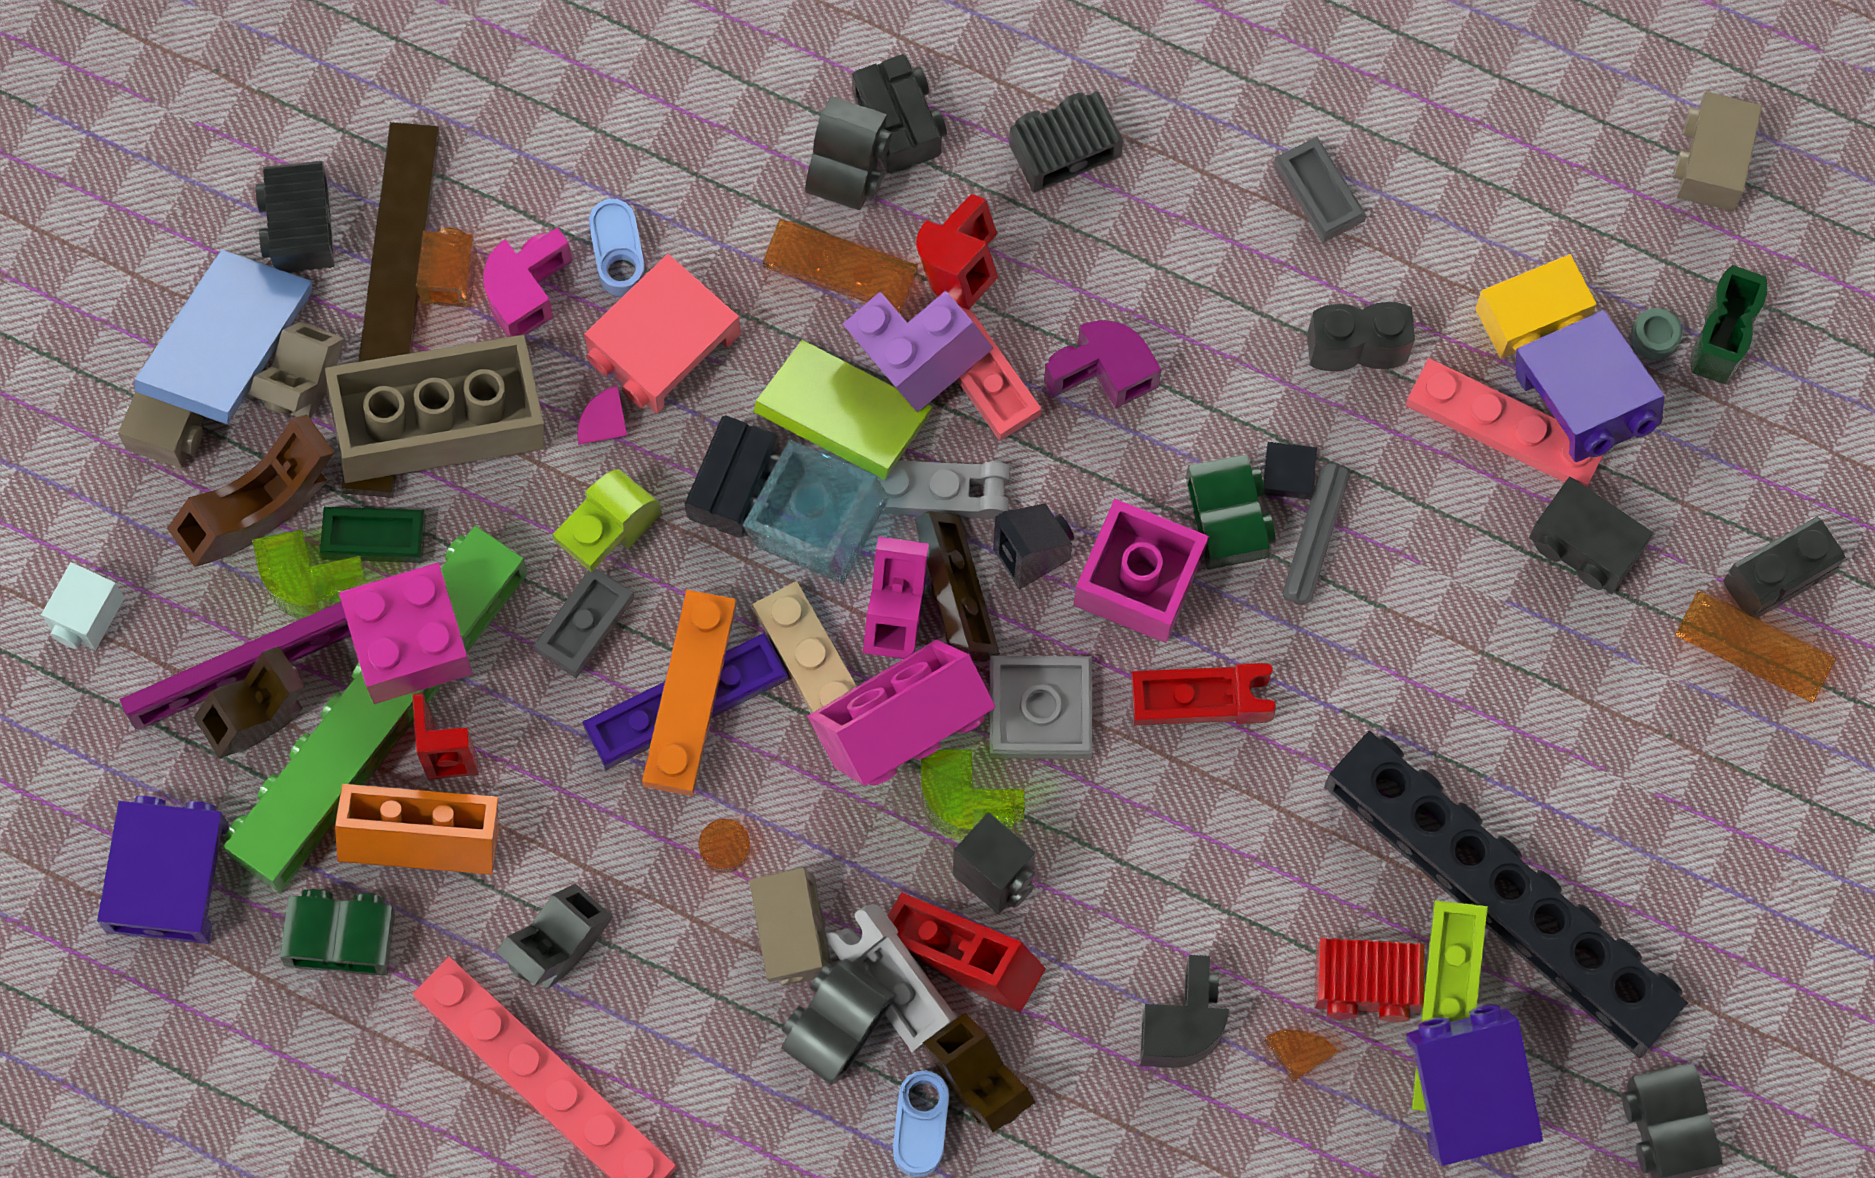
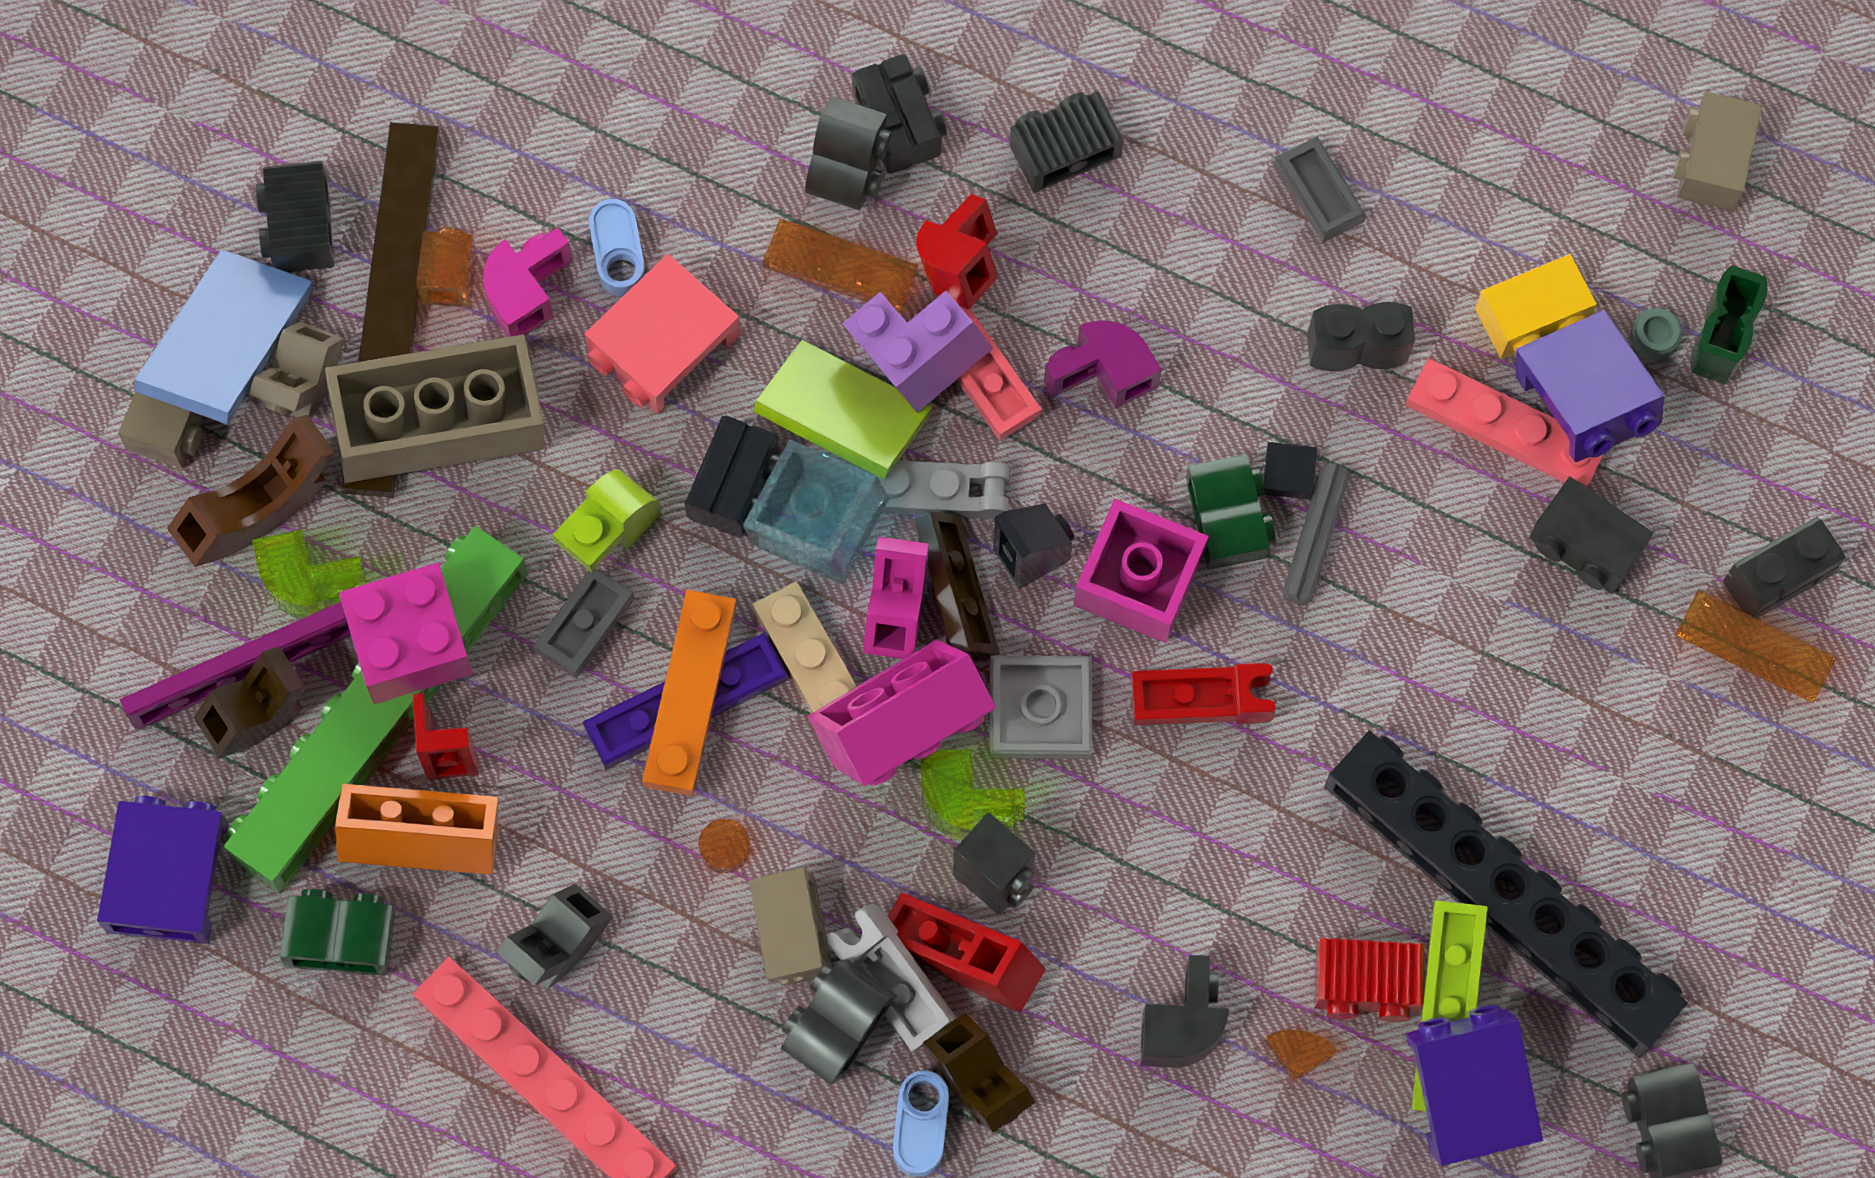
(82, 607): light aqua brick -> none
(373, 534): dark green tile -> none
(602, 418): dark pink tile -> none

